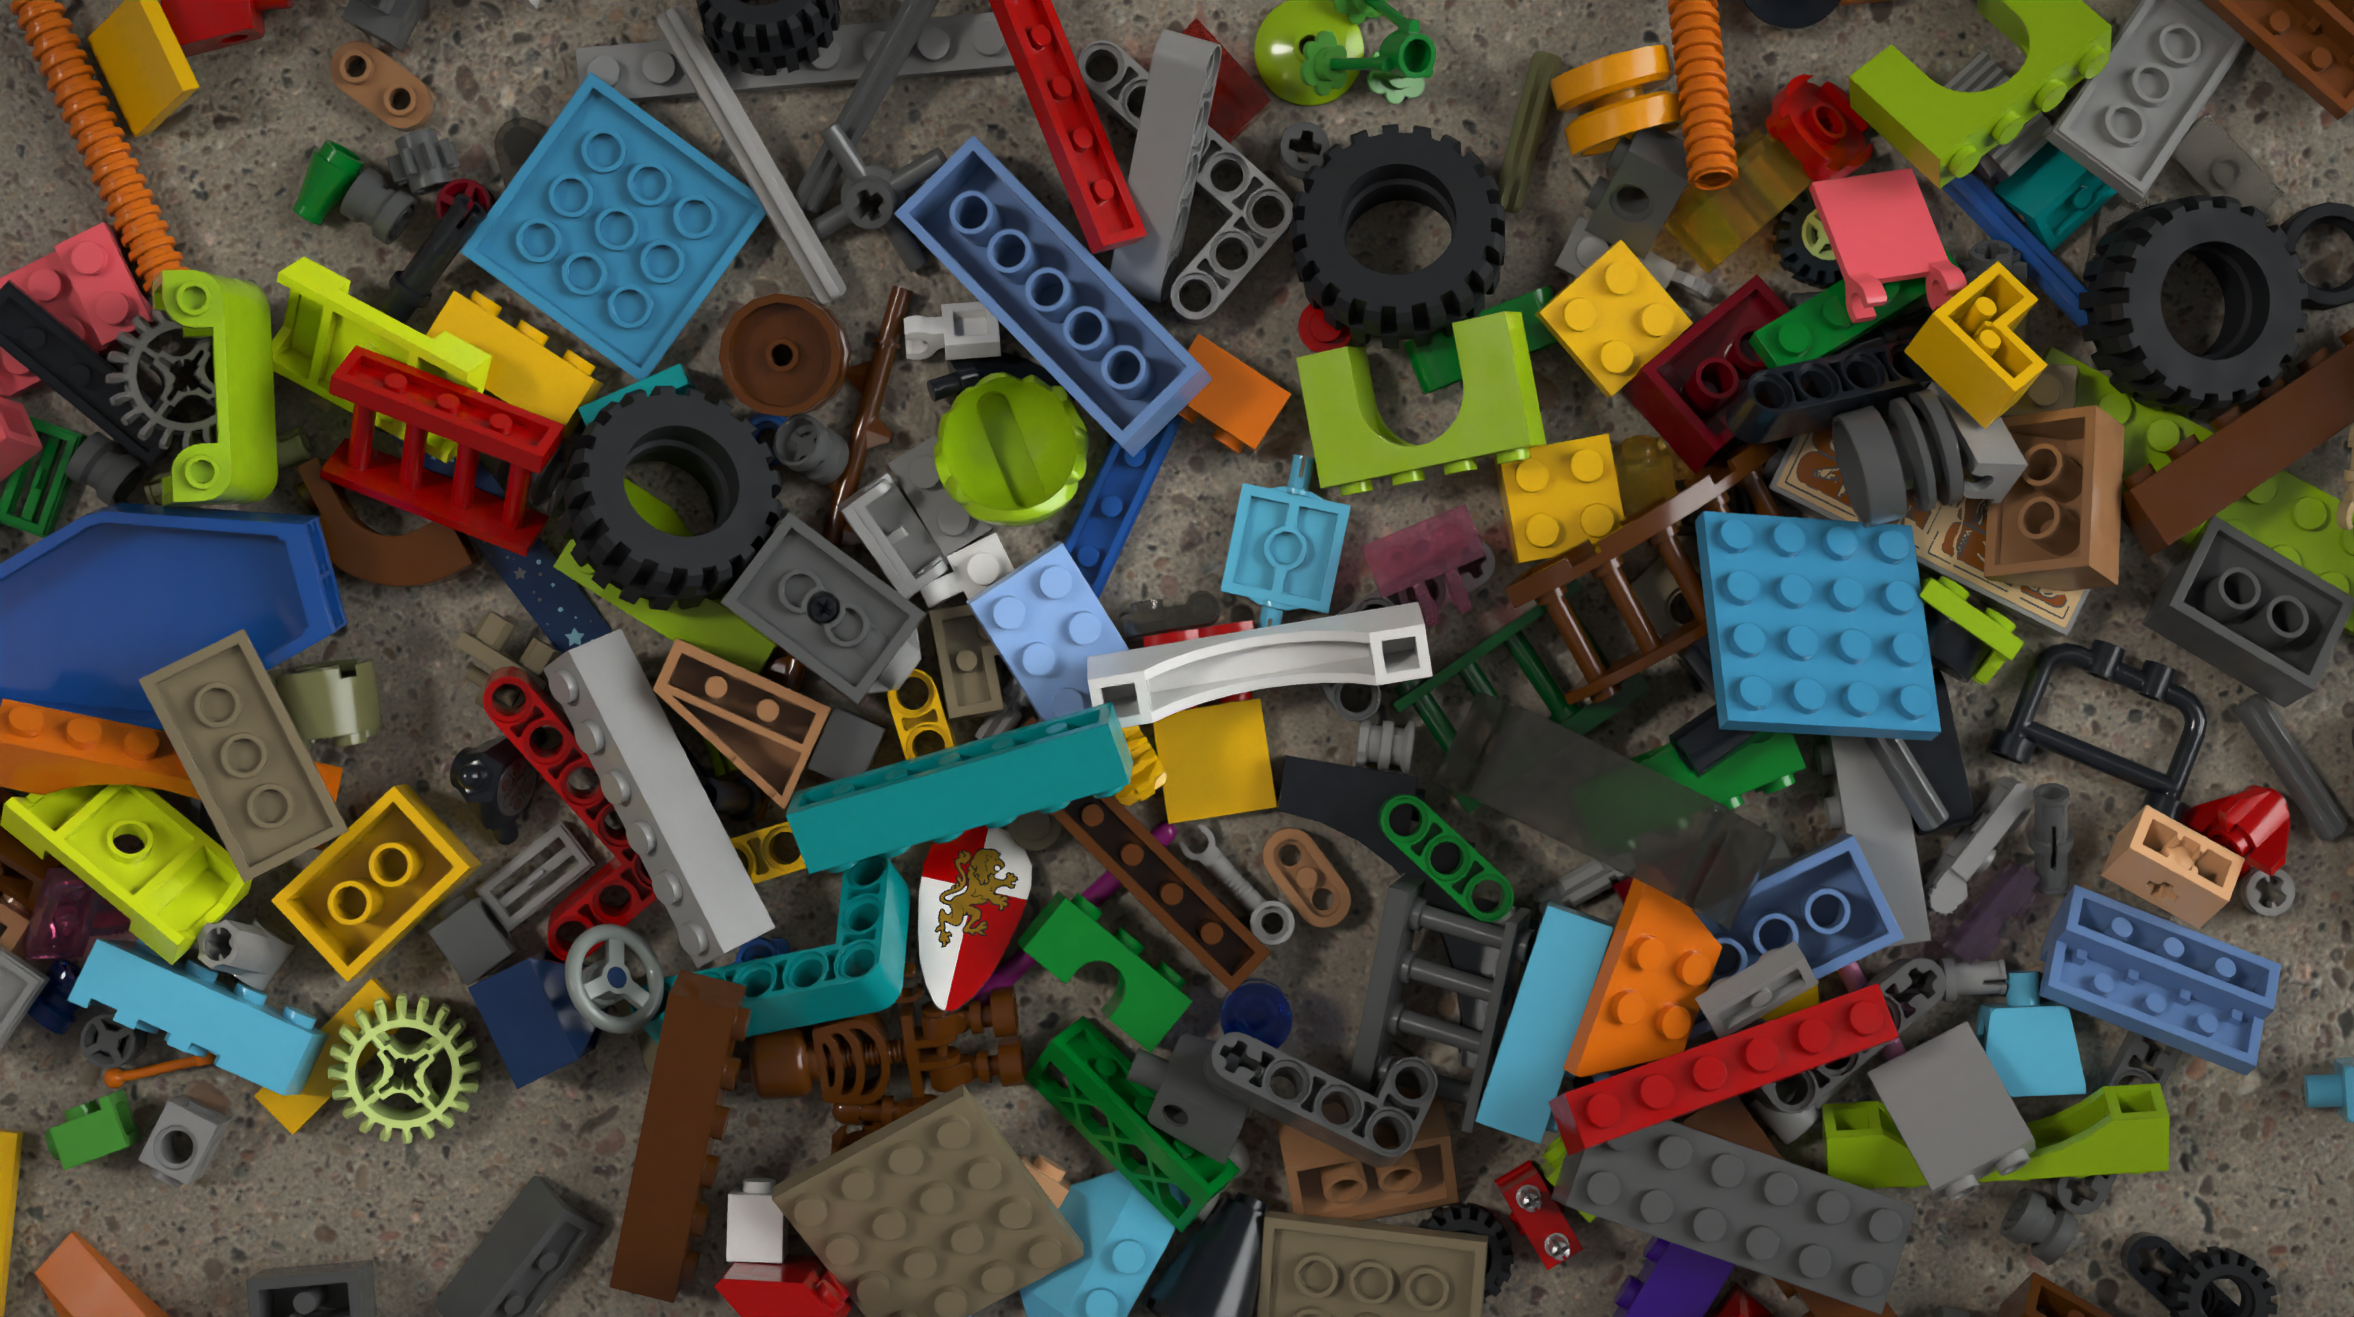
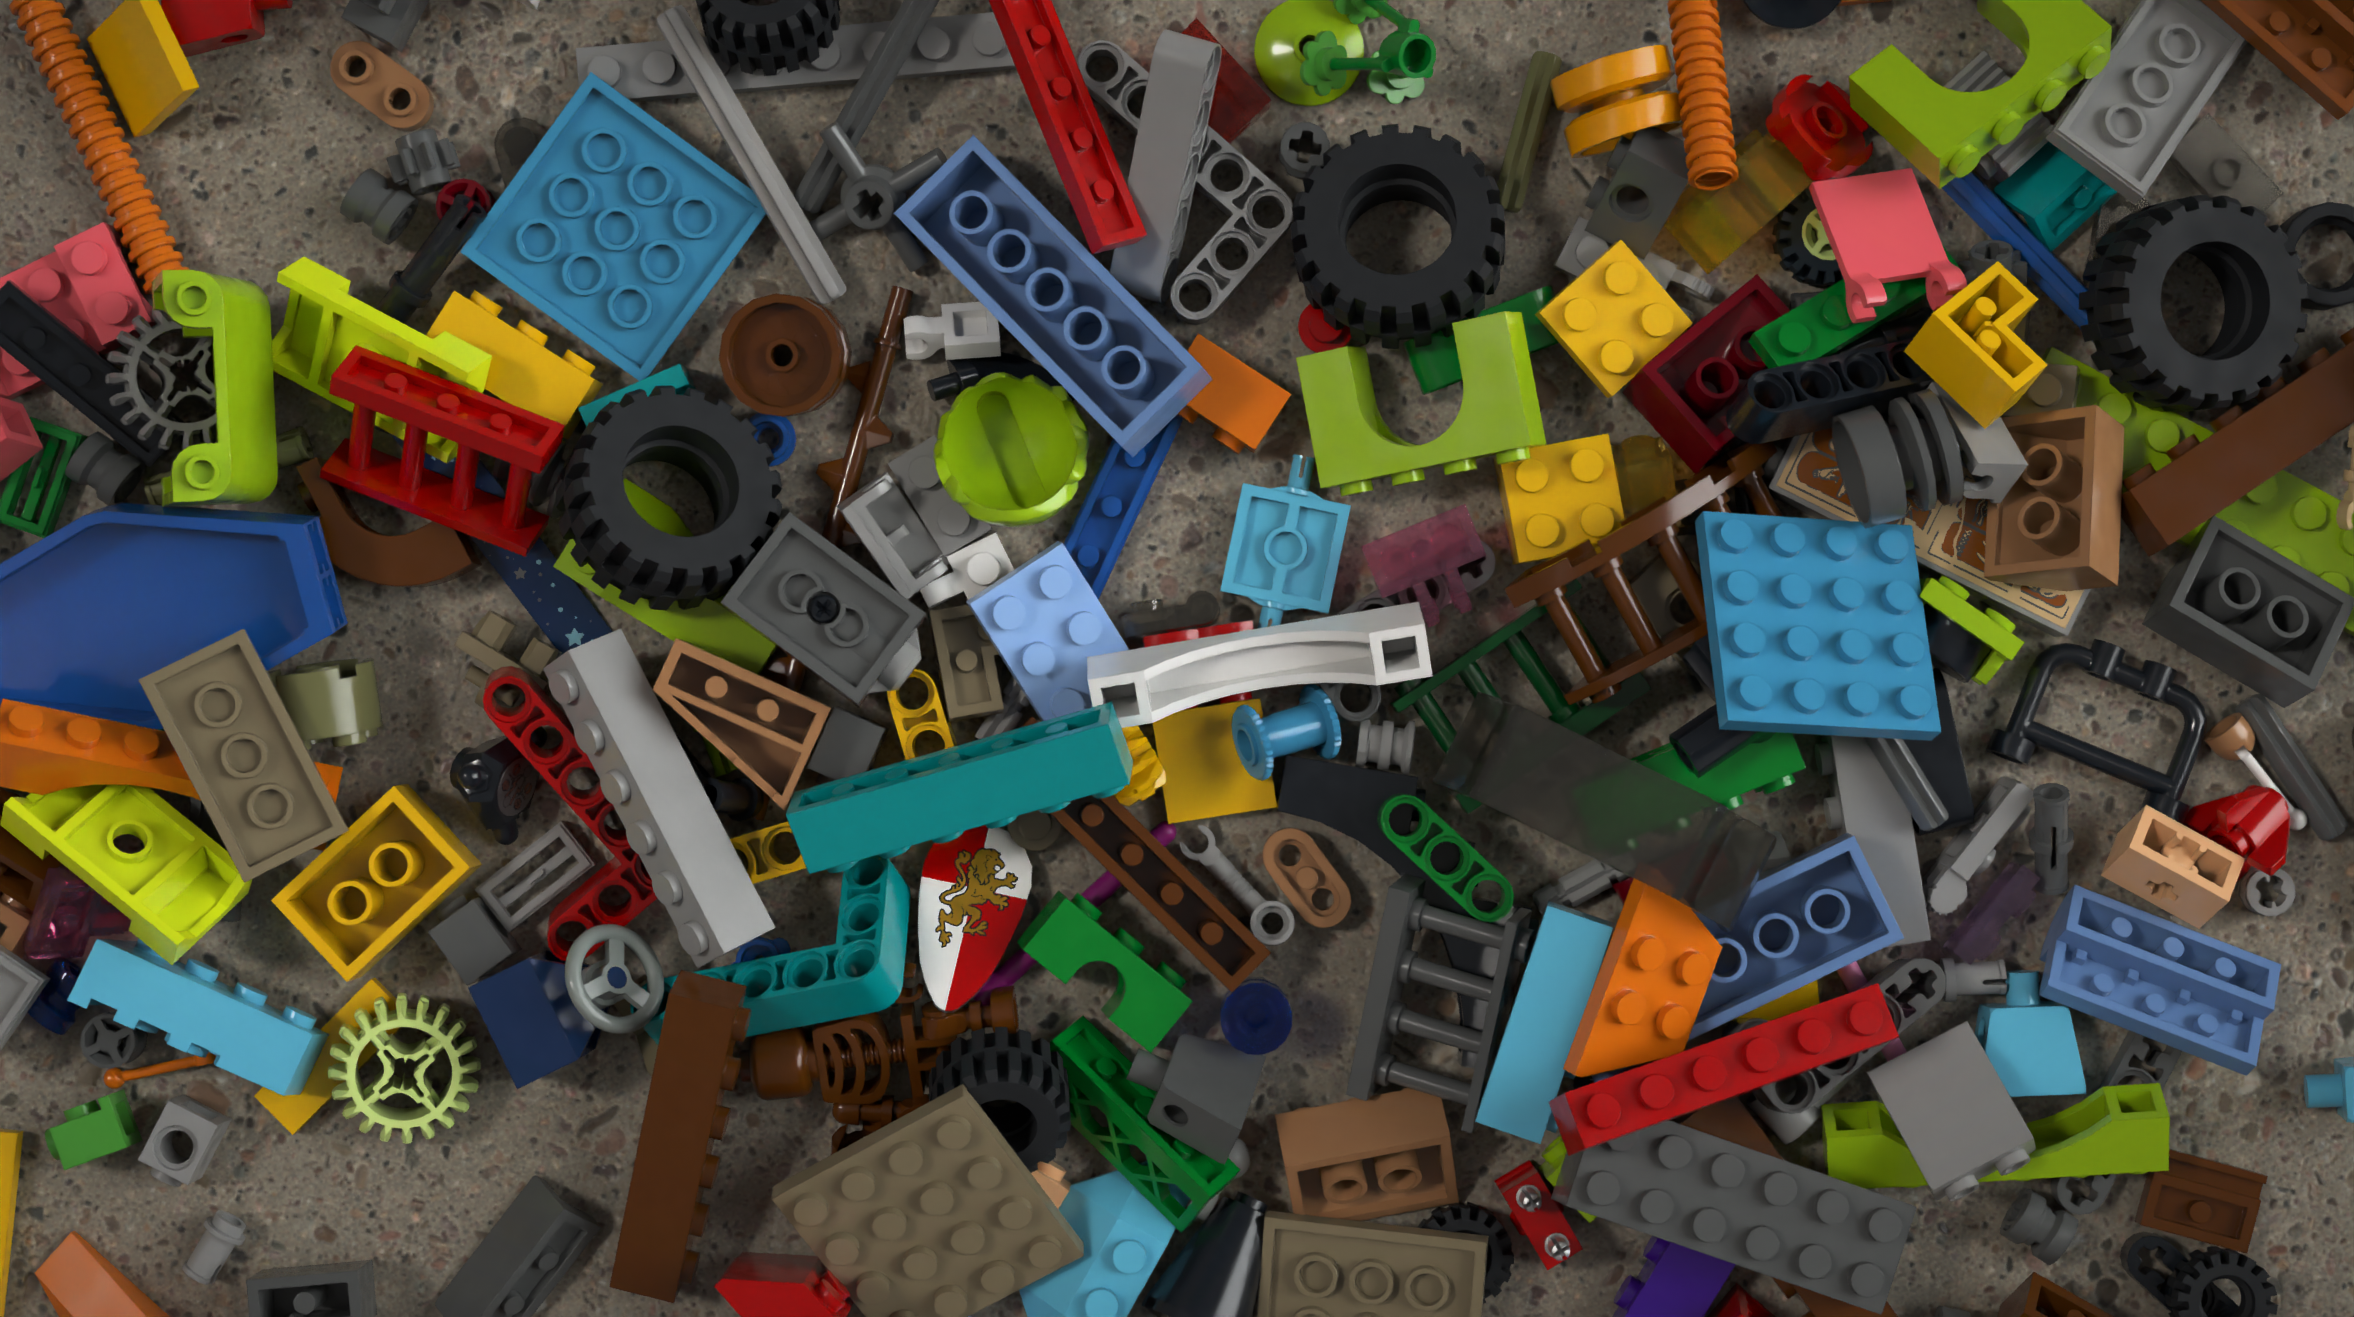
(214, 1247): none -> light grey pin
(245, 950): light grey piece -> none
(327, 181): green cone -> none
(755, 1224): white brick -> none
(811, 449): dark grey wheel -> none
(1014, 1070): none -> black tyre
(1286, 732): none -> dark azure hose
(1314, 1087): dark grey beam -> none
(1756, 990): light grey plate -> none
(2202, 1201): none -> reddish brown plate
(2234, 740): none -> medium nougat hinge

